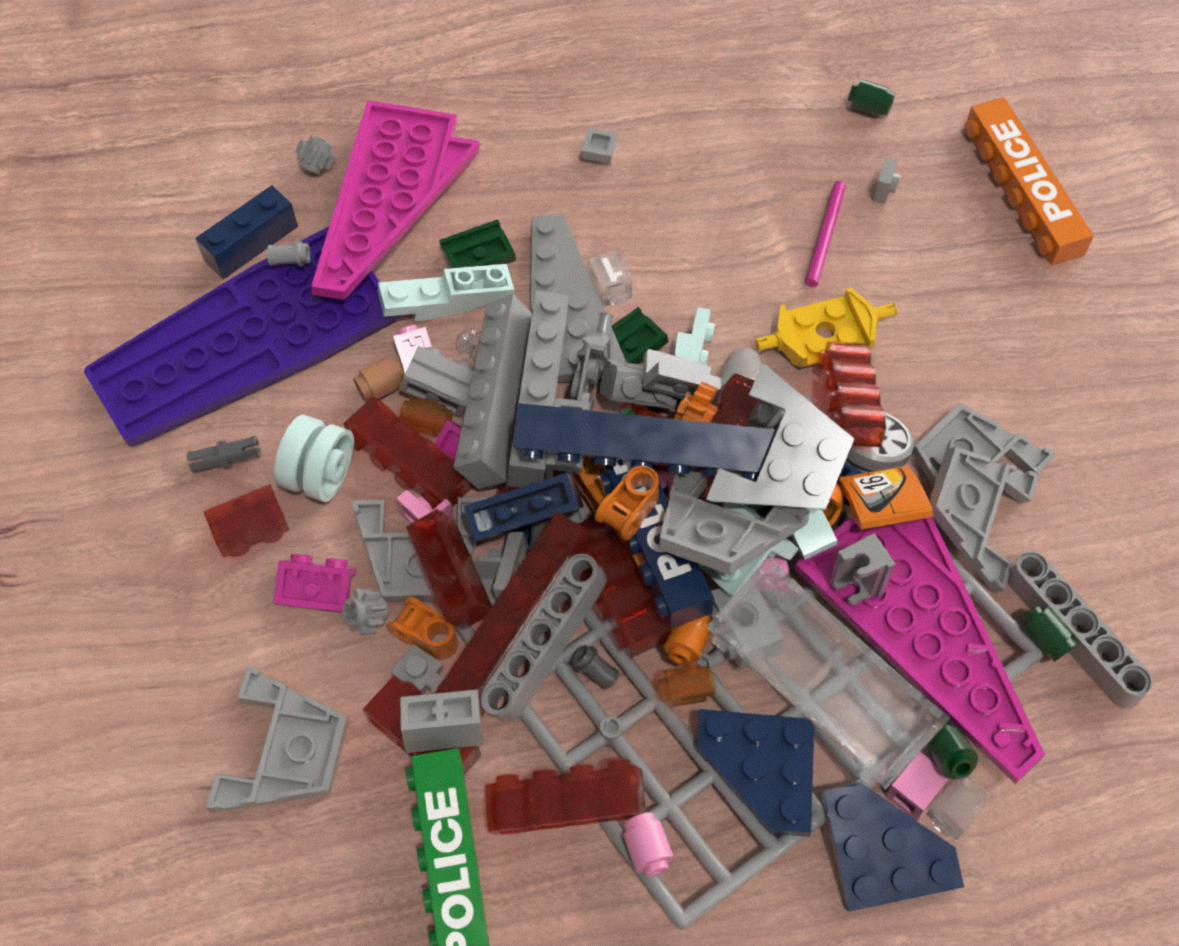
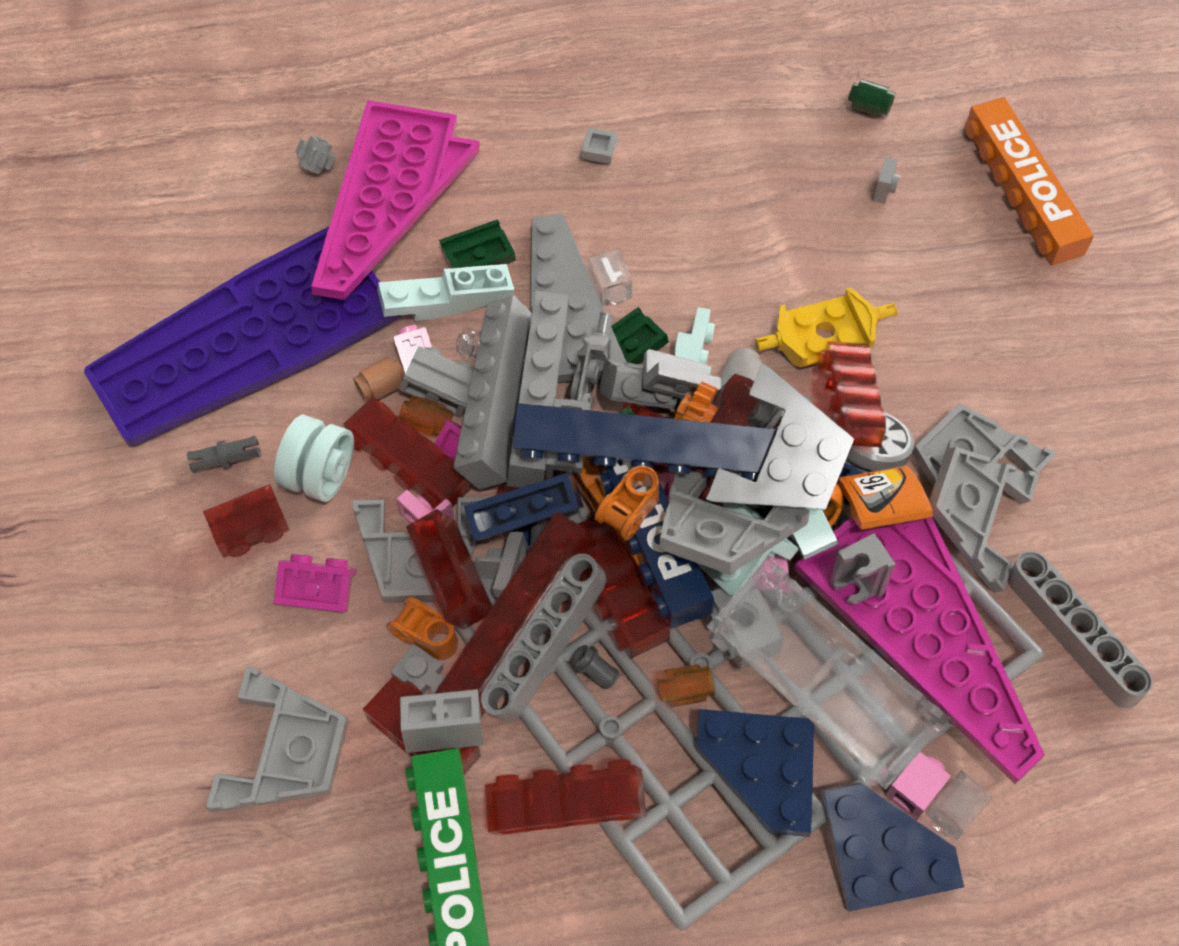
(247, 232): dark blue brick -> none
(289, 254): light grey pin -> none
(365, 611): light grey gear -> none
(647, 844): bright pink brick -> none
(688, 641): orange brick -> none
(825, 234): dark pink bar -> none
(952, 752): dark green brick -> none
(1048, 633): dark green brick -> none

